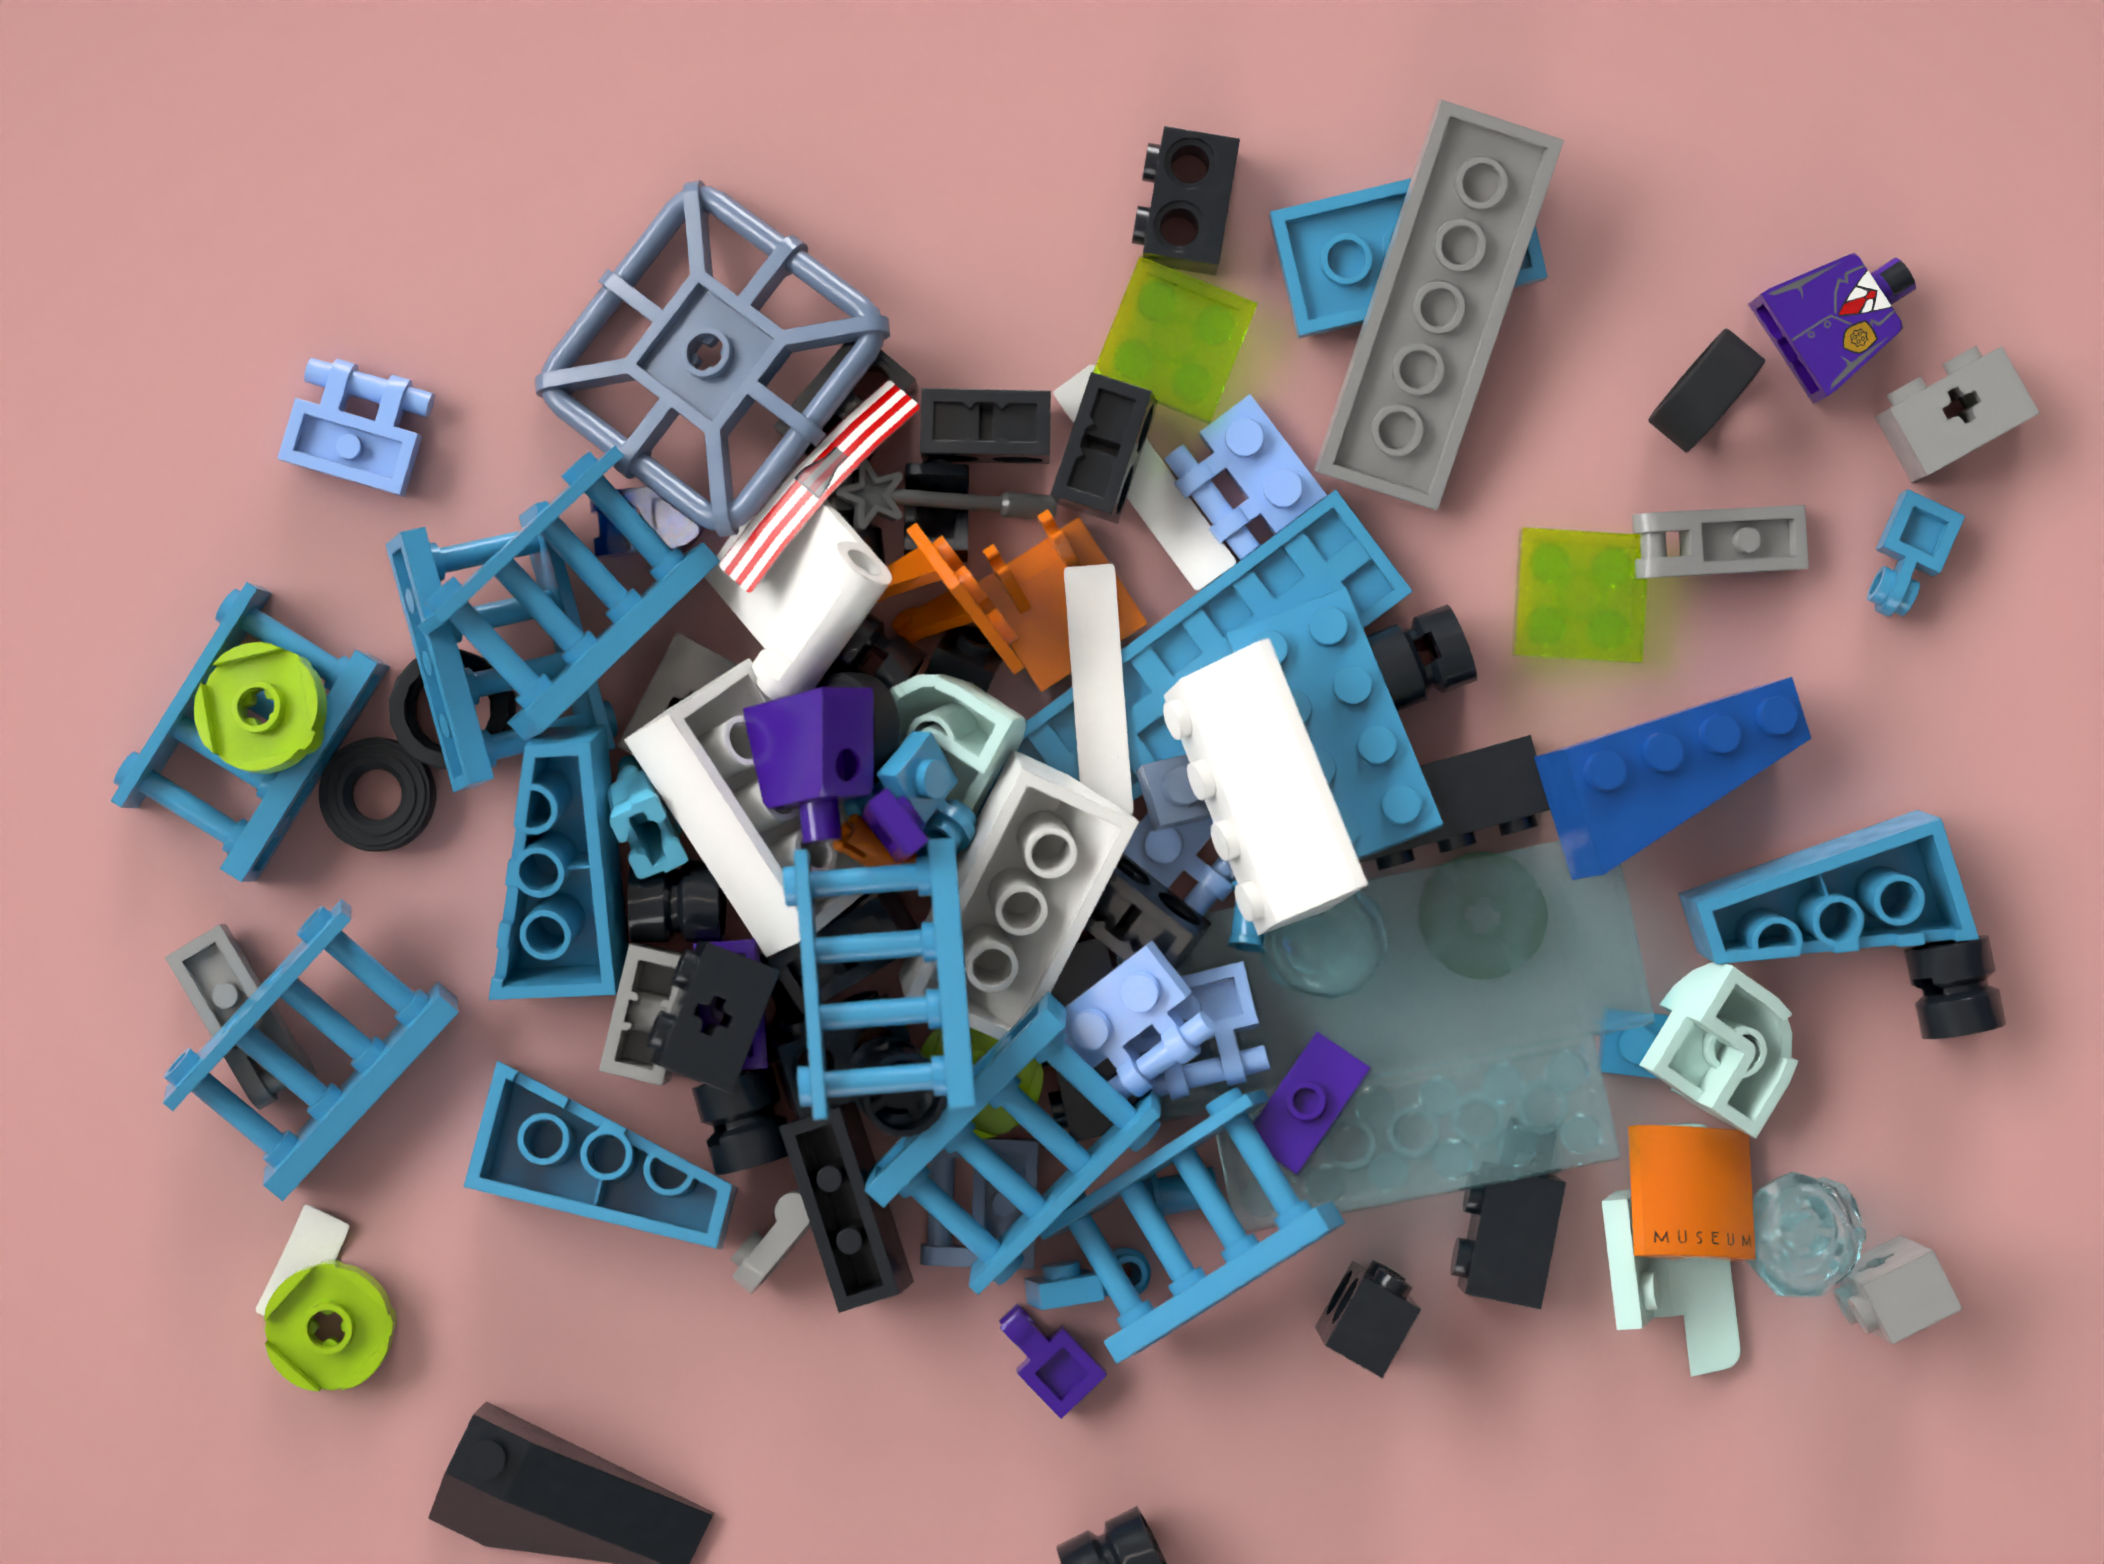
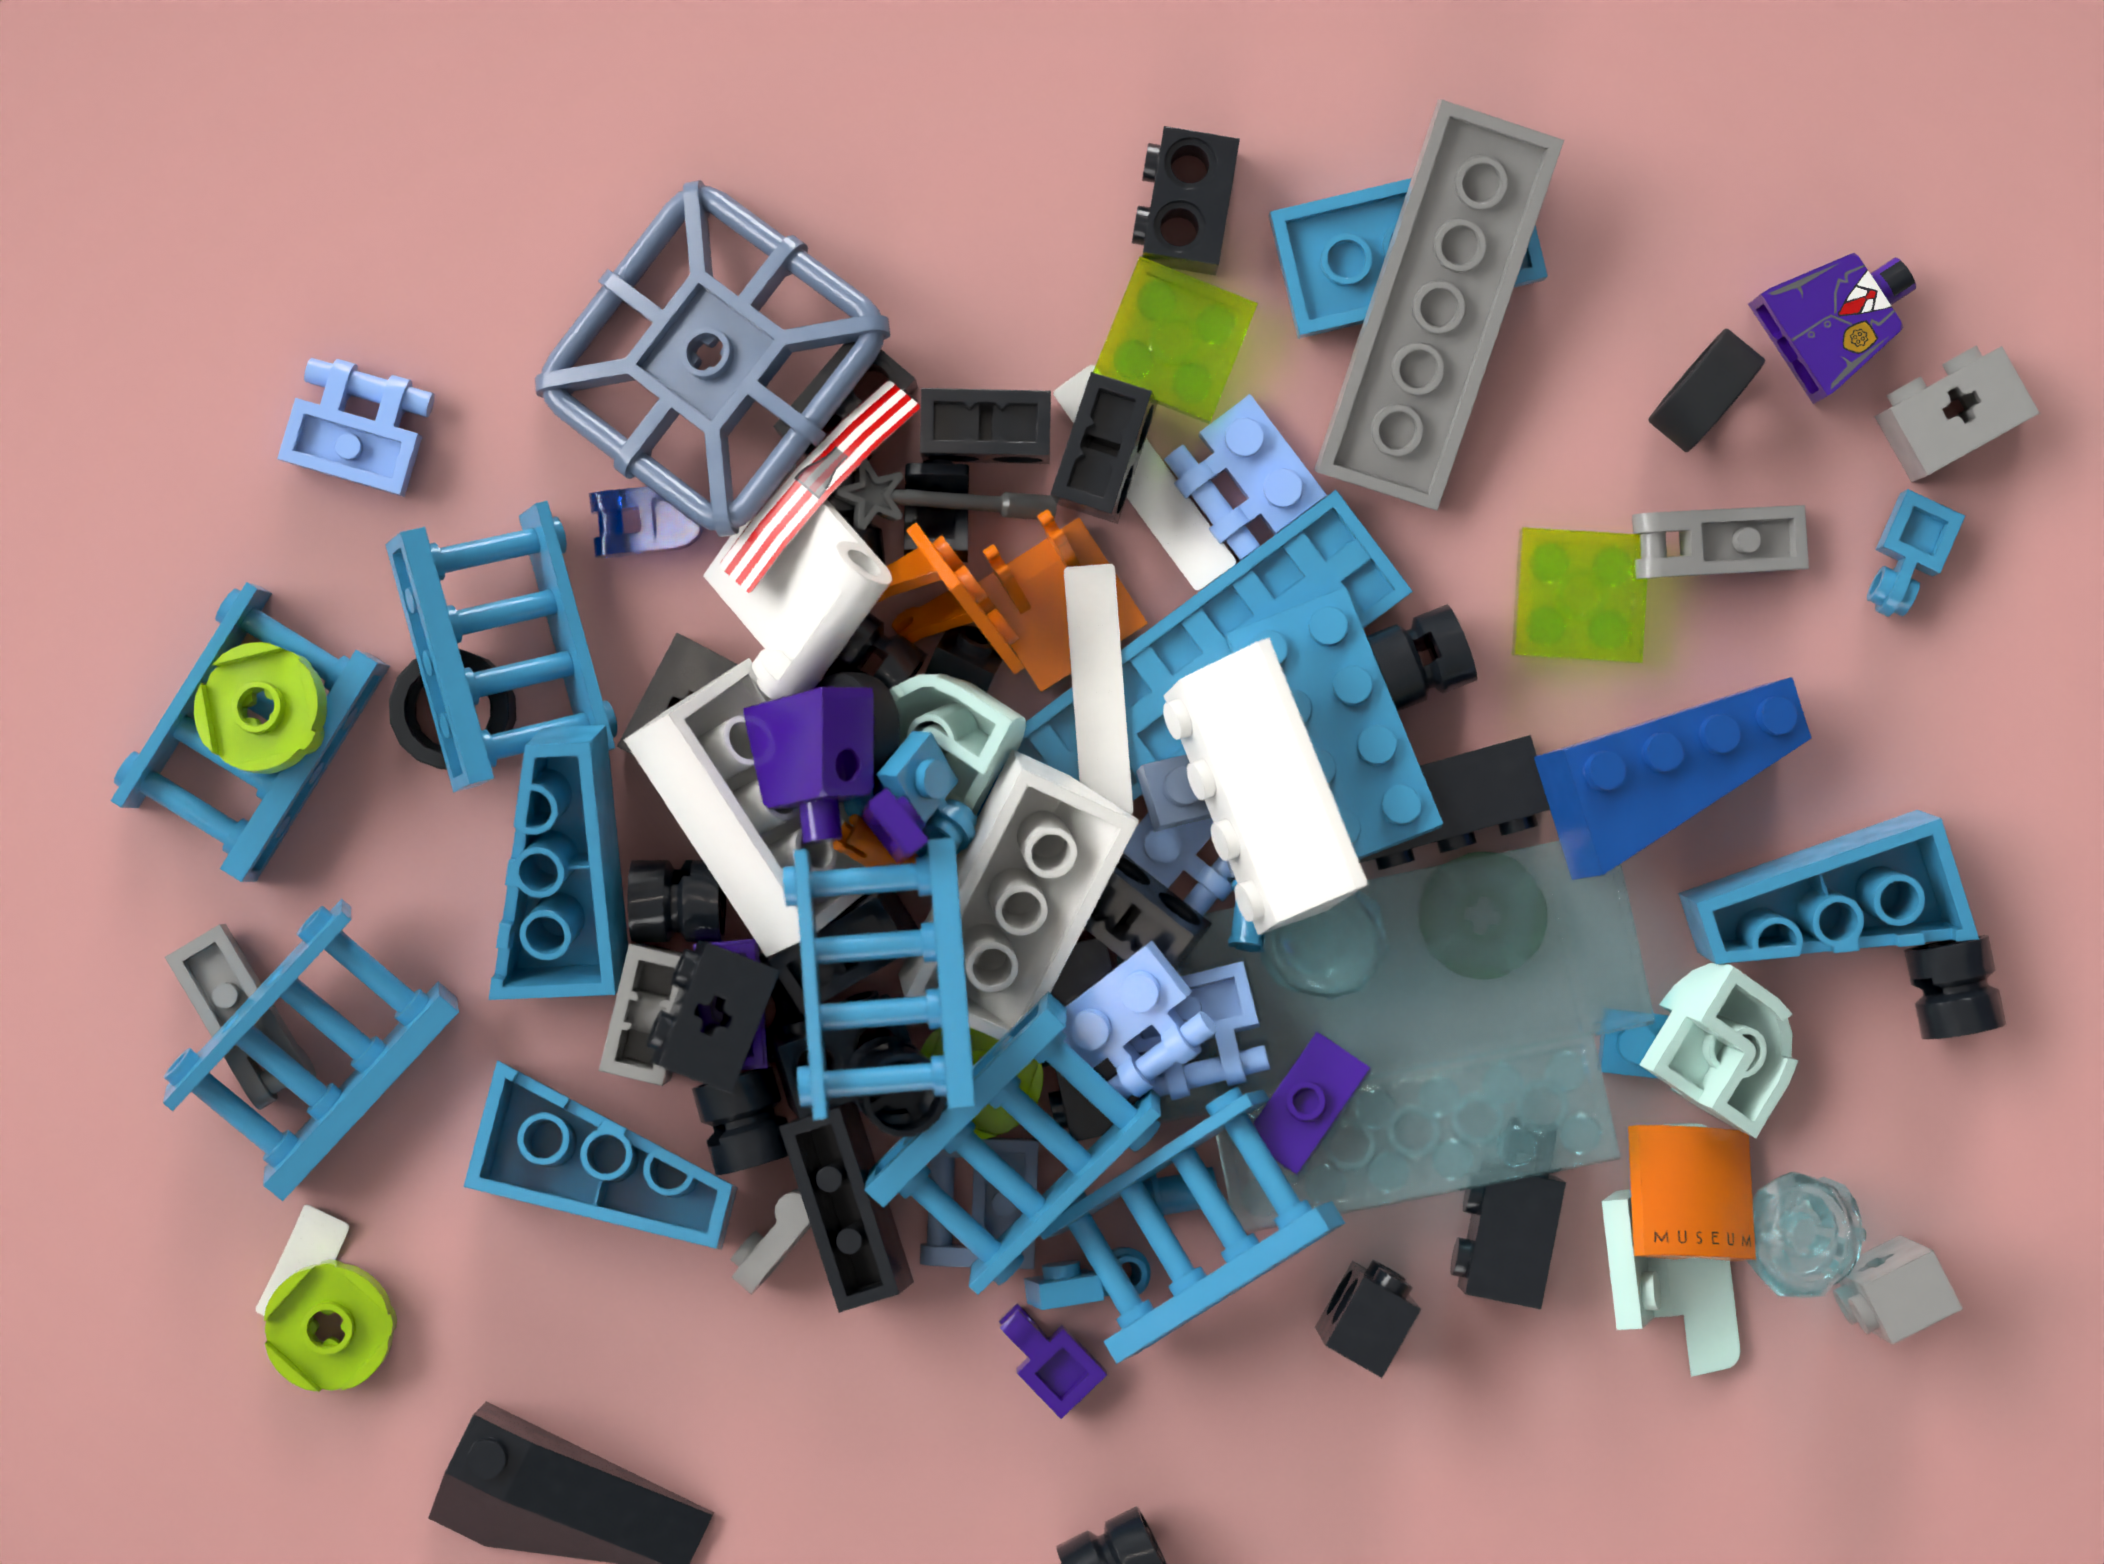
(338, 802): black tyre -> none
(584, 653): dark azure fence -> none
(644, 821): medium azure animal -> none

